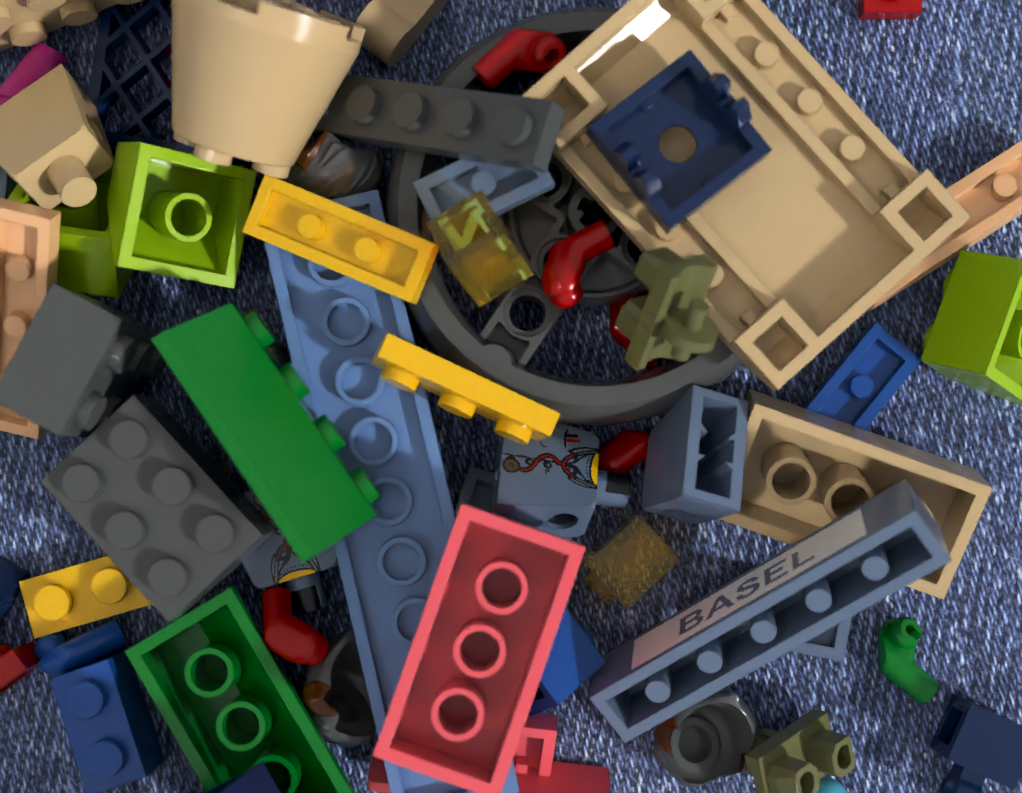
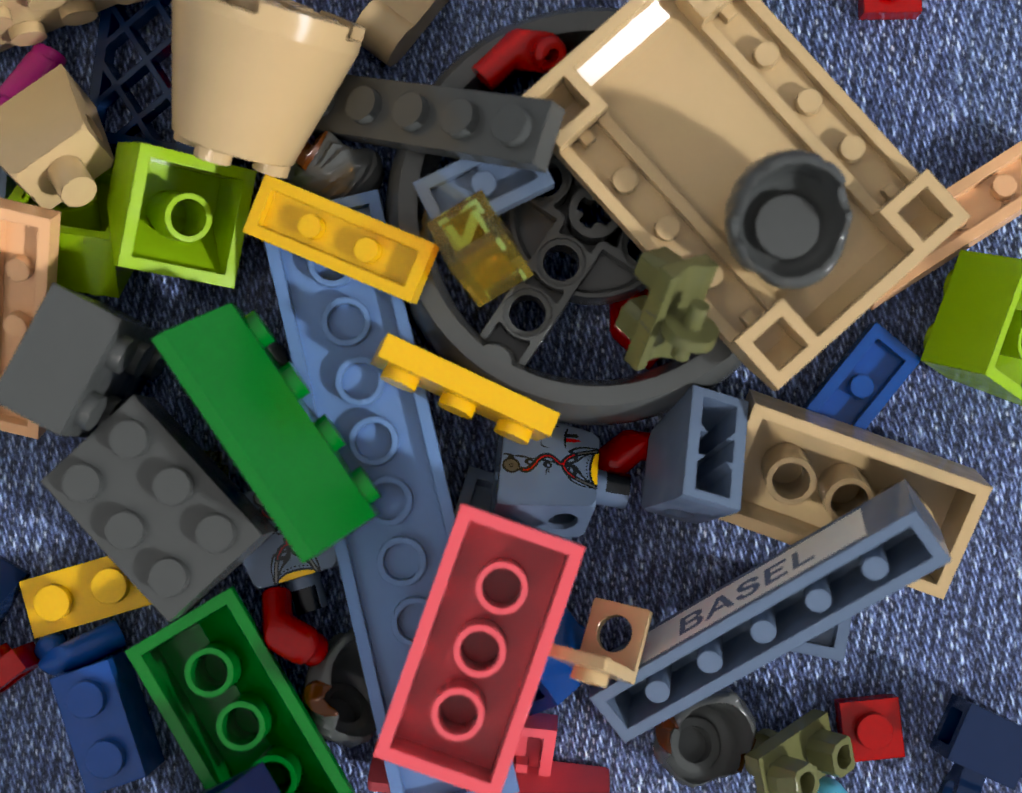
(567, 260): red arm -> none
(593, 662): none -> tan bracket
(628, 562): clear yellow brick -> none
(689, 99): dark blue piece -> none
(788, 218): none -> dark grey piece
(872, 725): none -> red plate
(897, 659): green arm -> none

